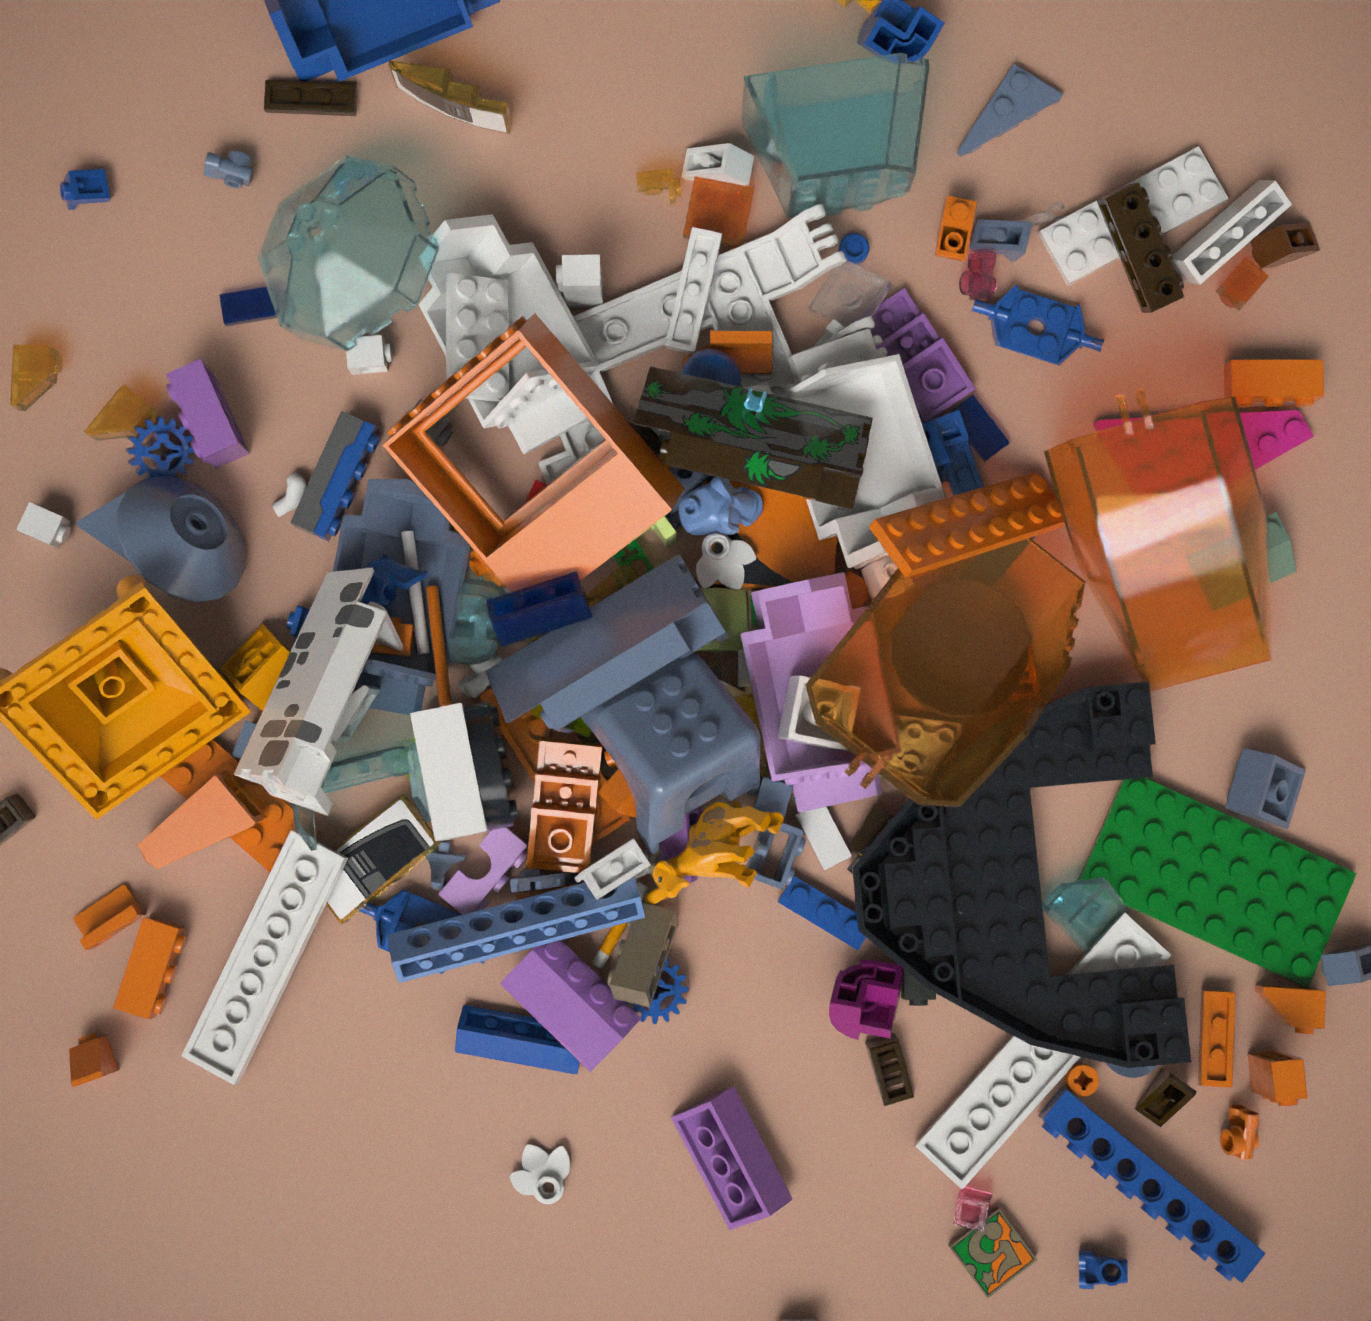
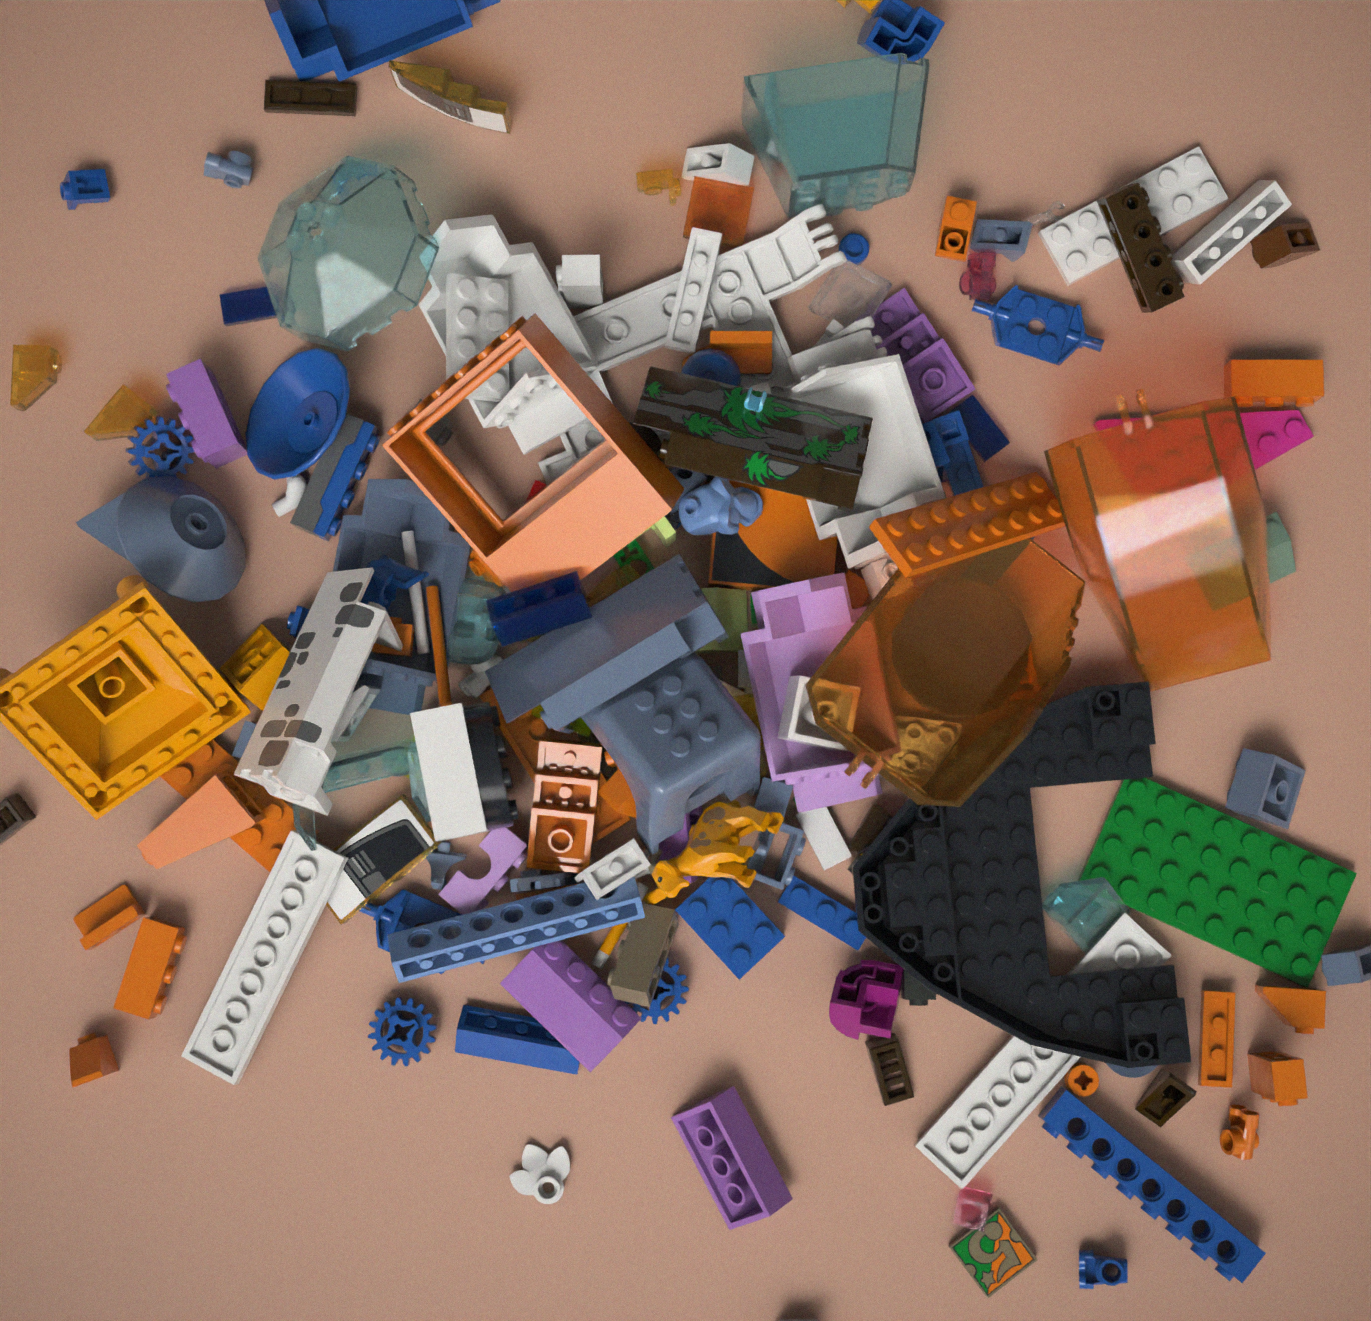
(44, 525): white brick -> none
(297, 413): none -> blue dish
(369, 355): white brick -> none
(410, 1044): none -> blue gear
(725, 566): white plate -> none
(730, 924): none -> blue brick
(1015, 100): sand blue wing -> none
(1241, 284): clear orange brick -> none

